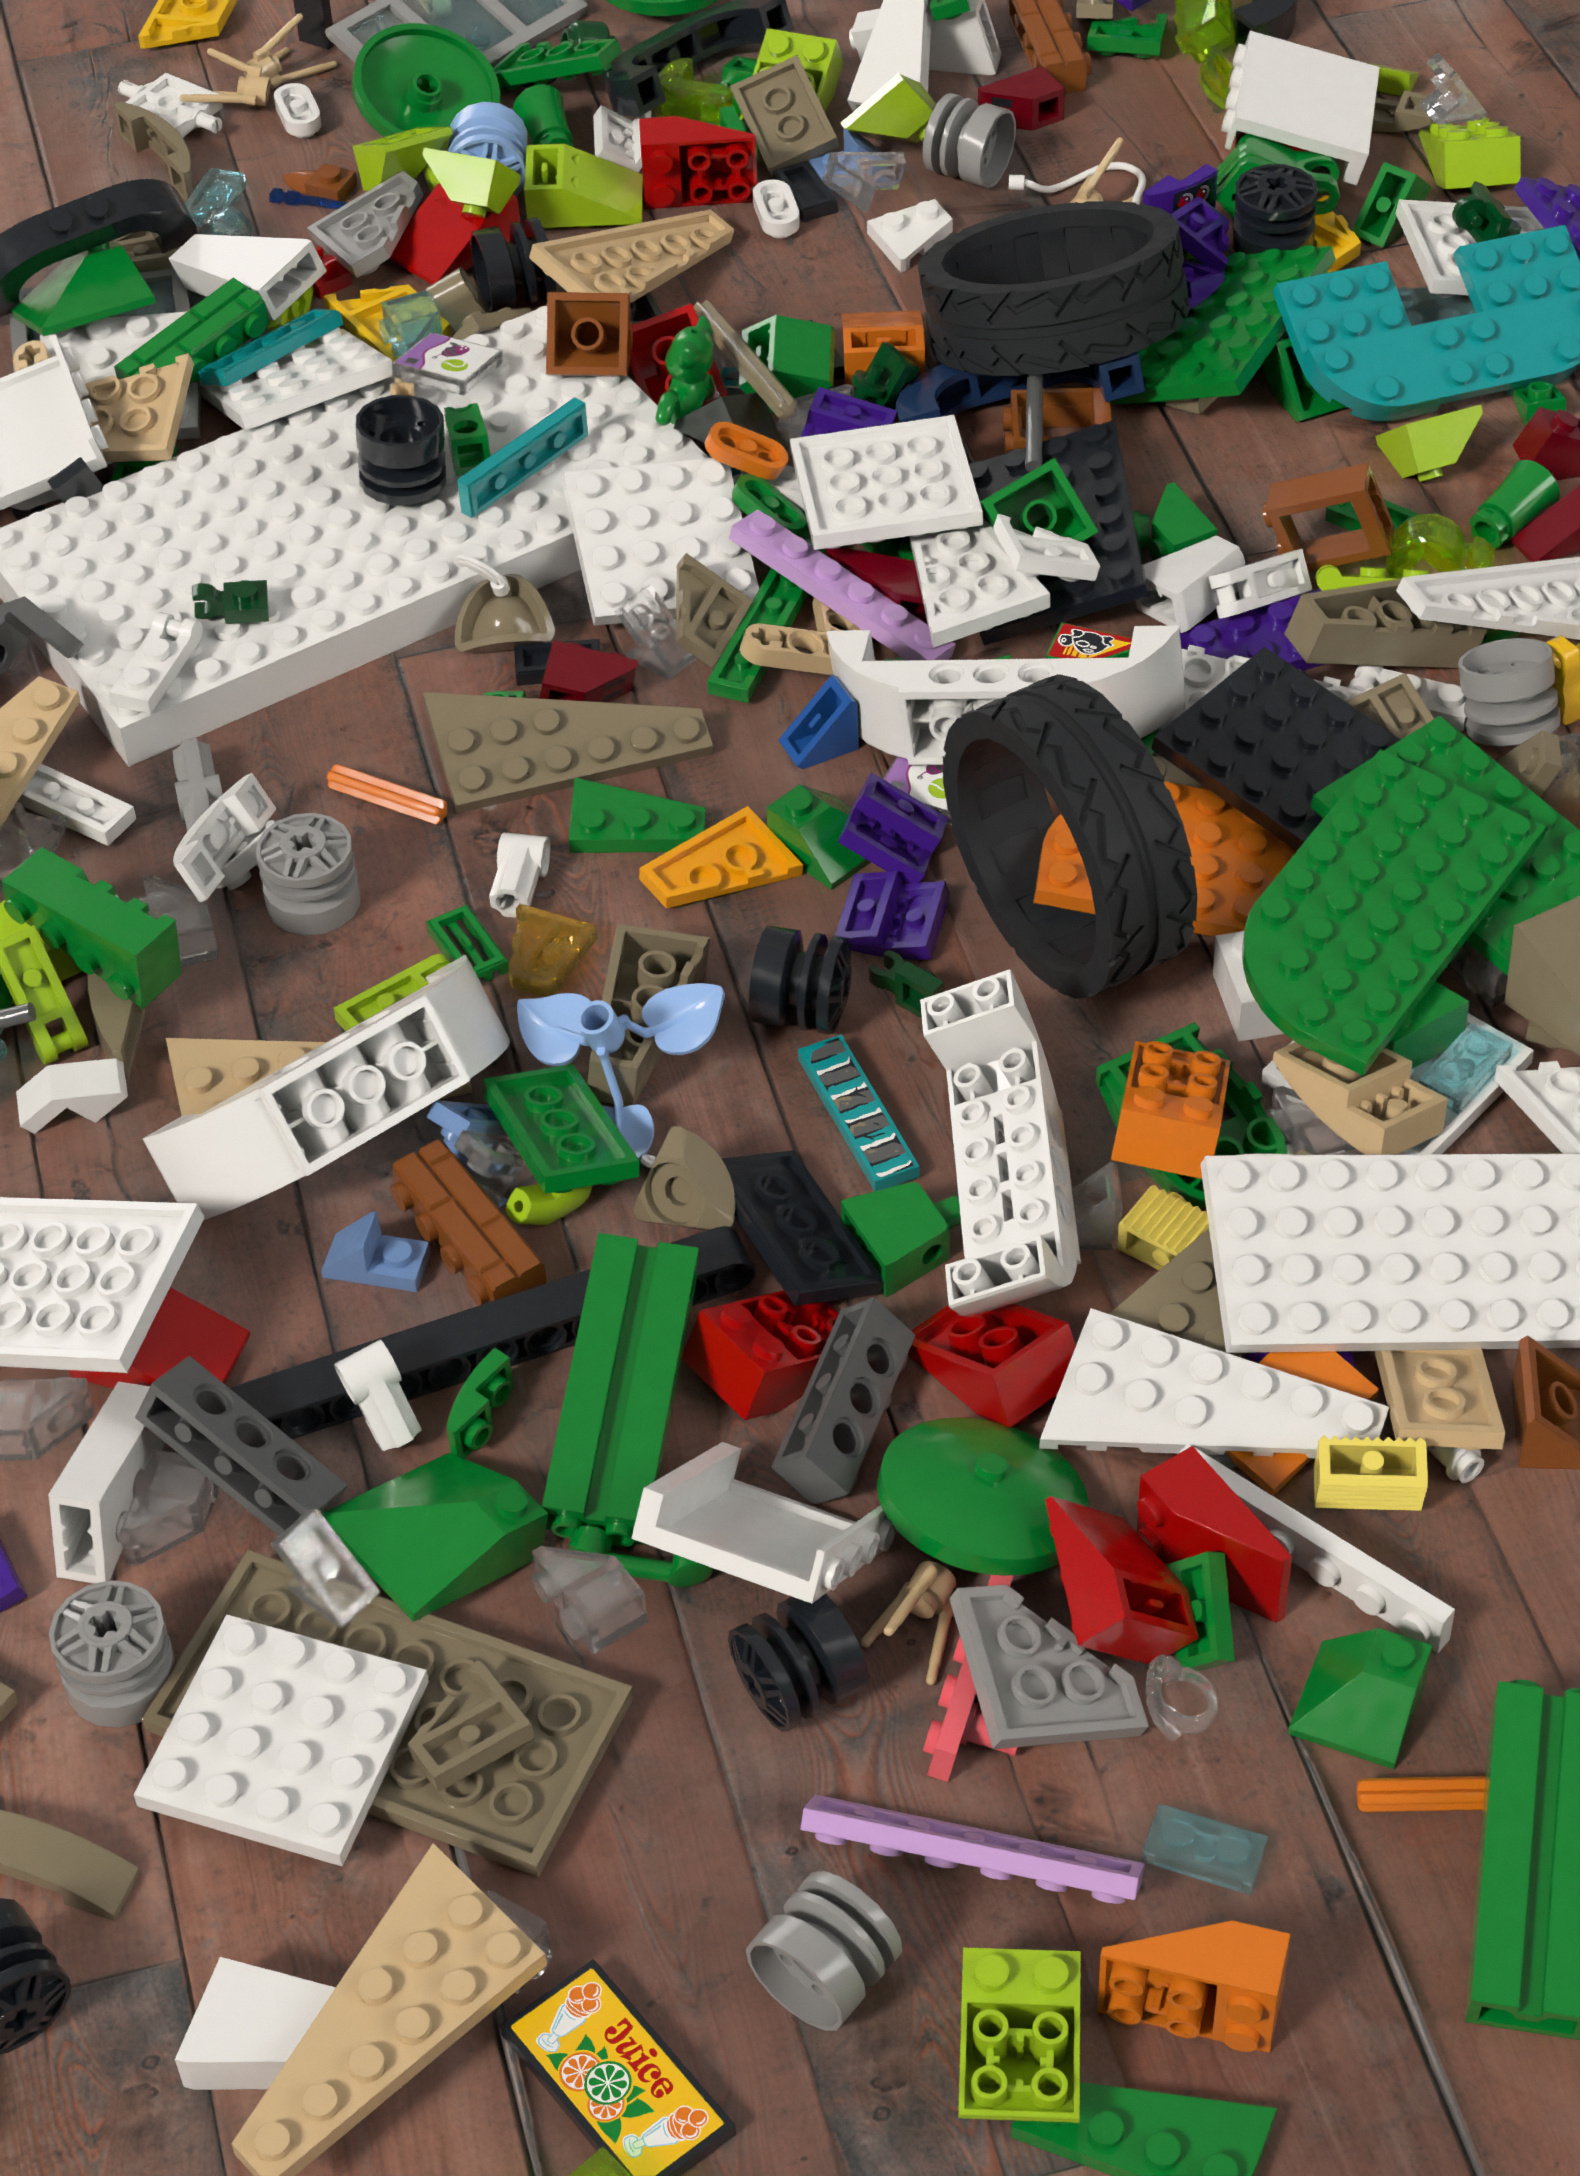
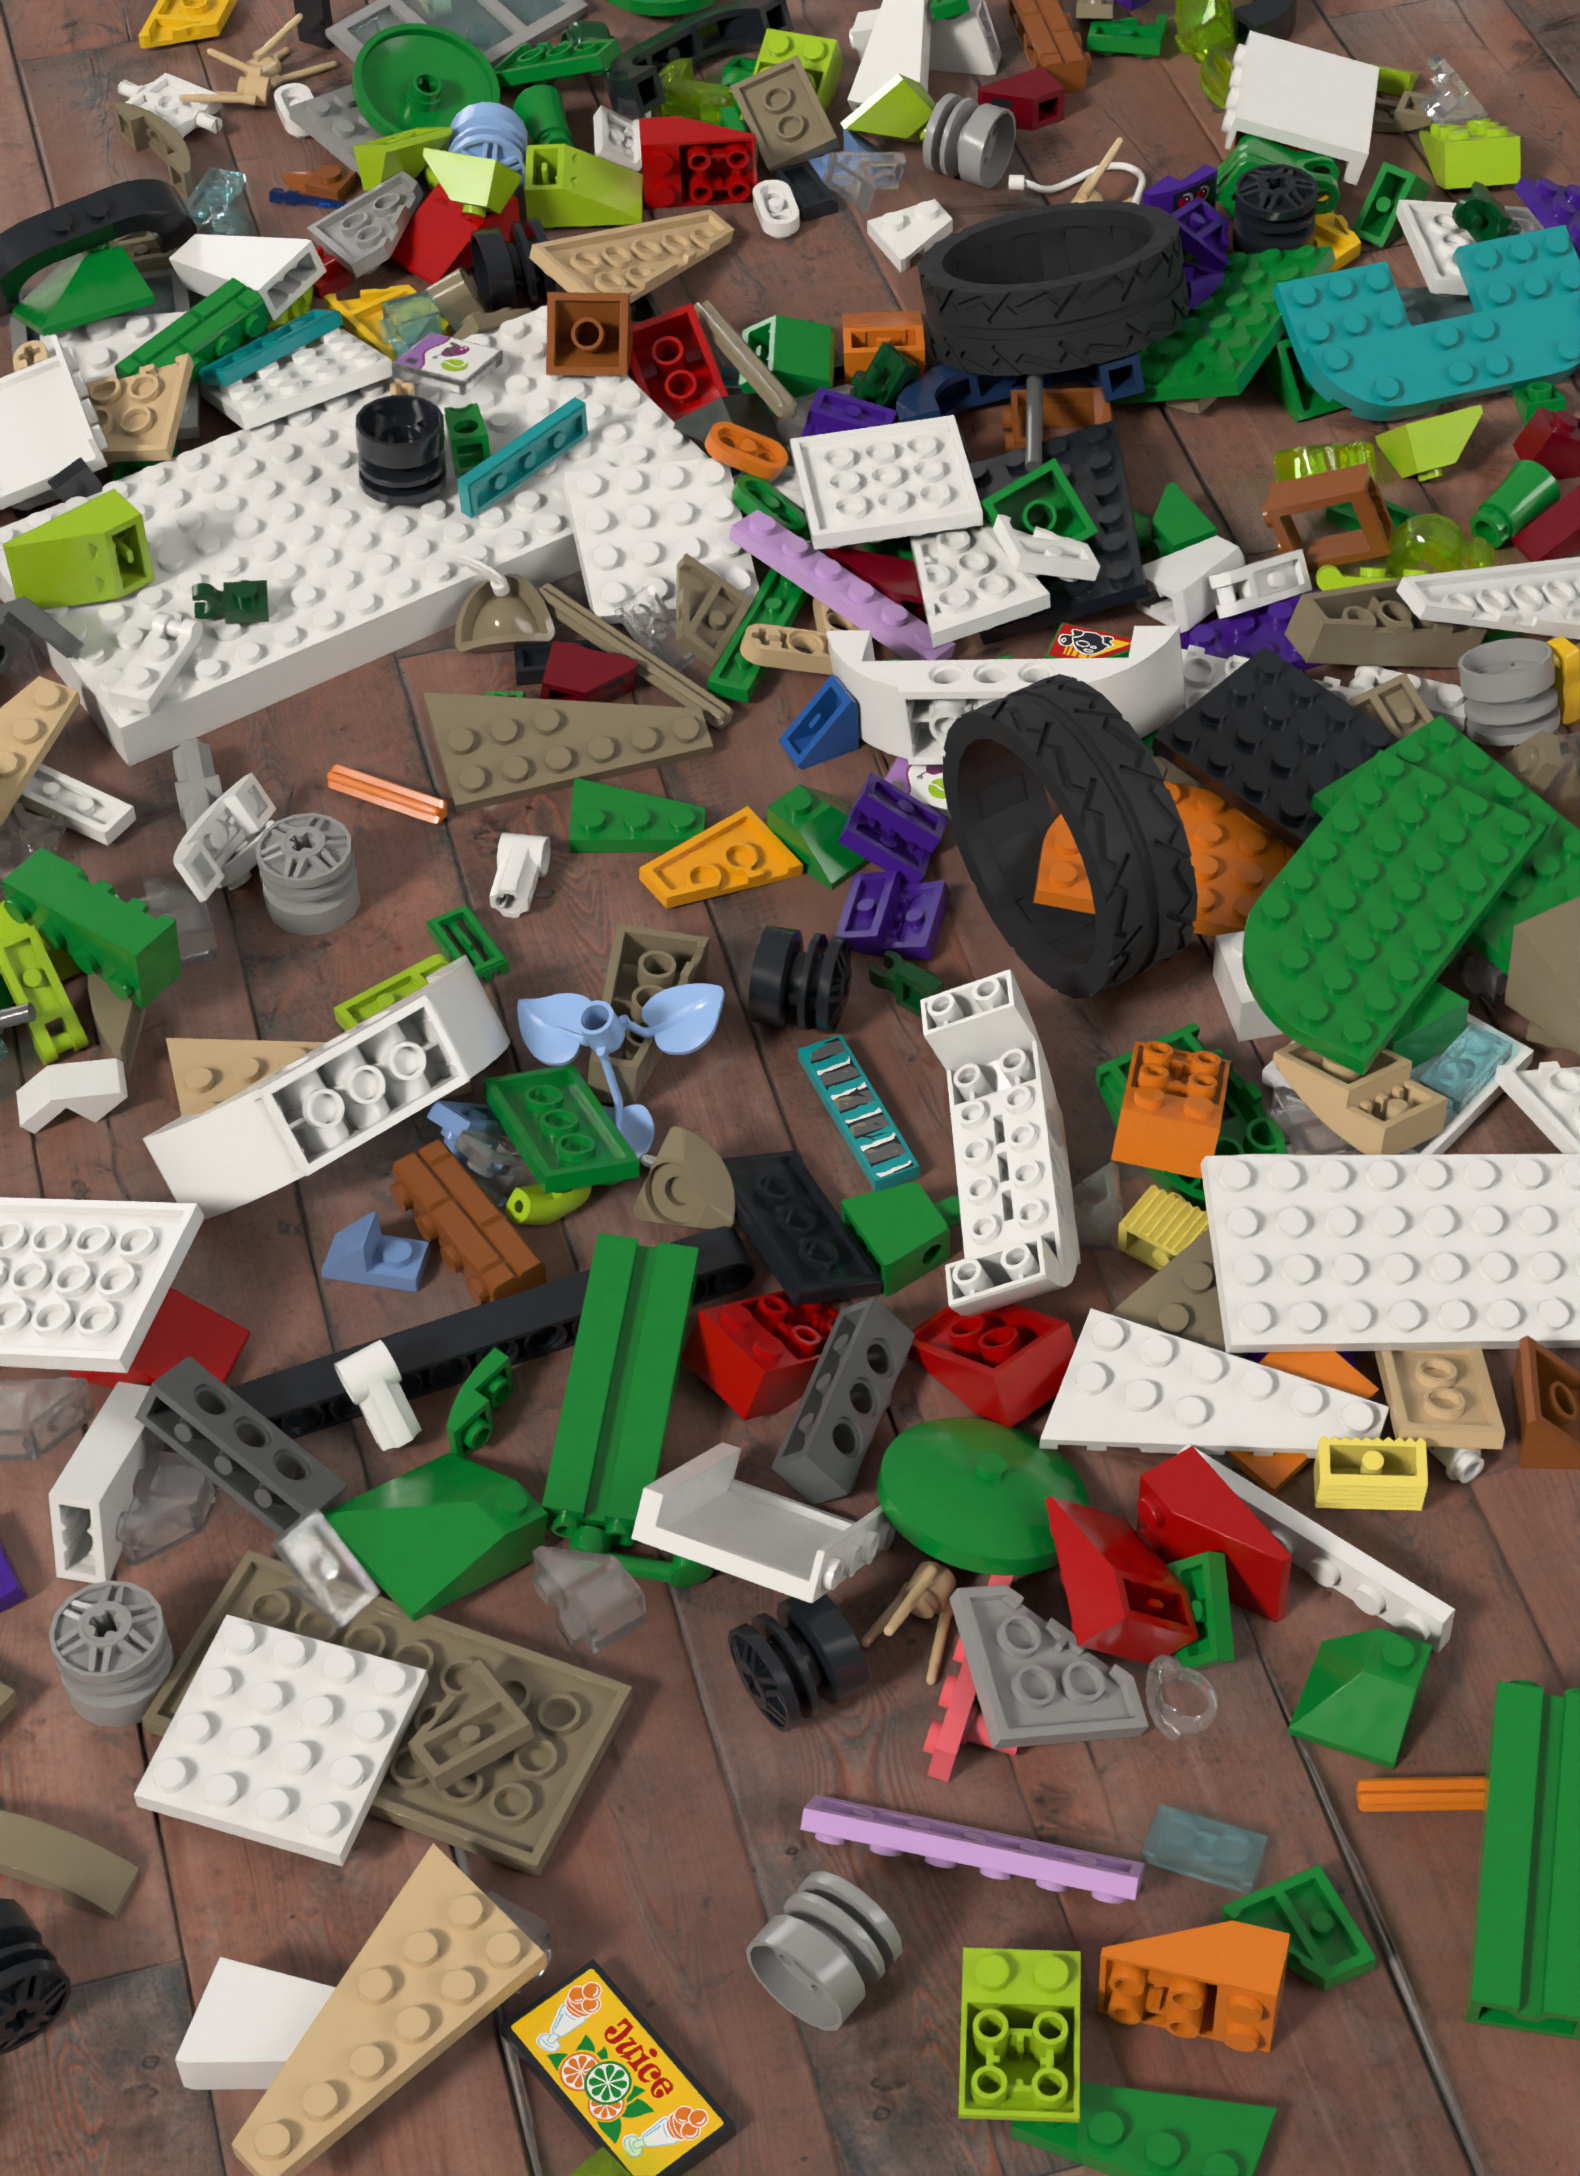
(82, 555): none -> lime slope
(335, 123): none -> light grey plate
(546, 949): clear yellow wing -> none
(649, 665): none -> dark tan axle
(688, 364): green animal -> none
(1321, 458): none -> clear neon green animal
(1323, 1937): none -> green wing

